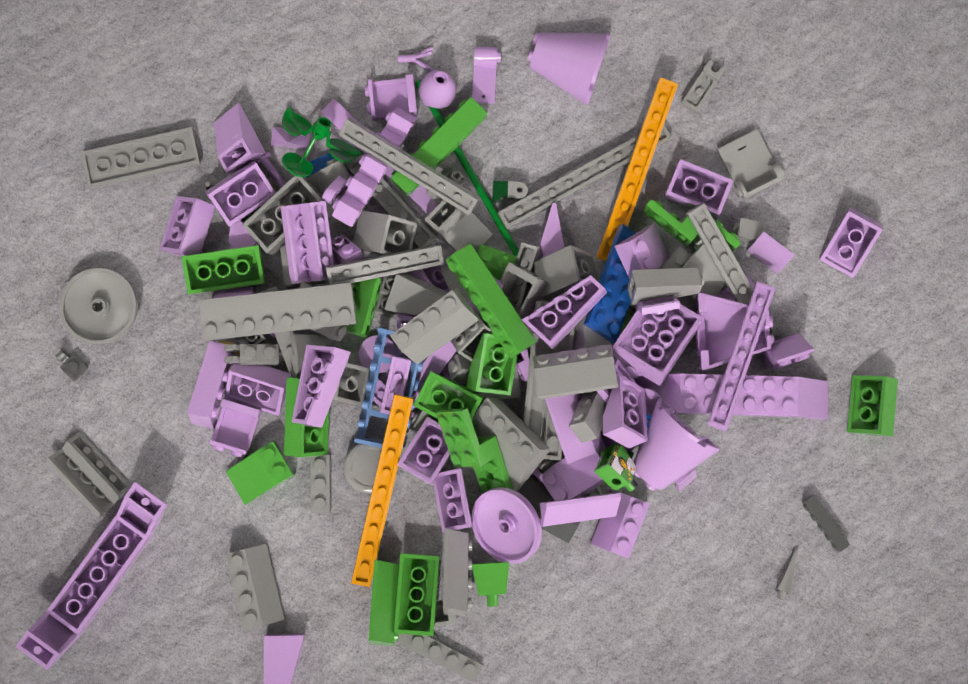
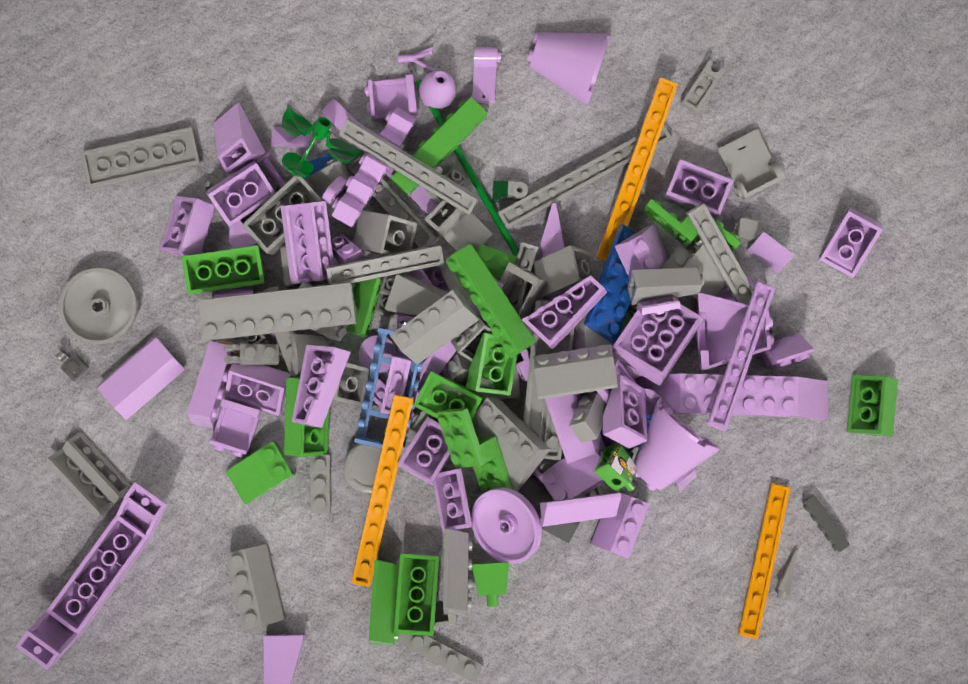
(140, 378): none -> lavender slope
(764, 561): none -> light orange tile

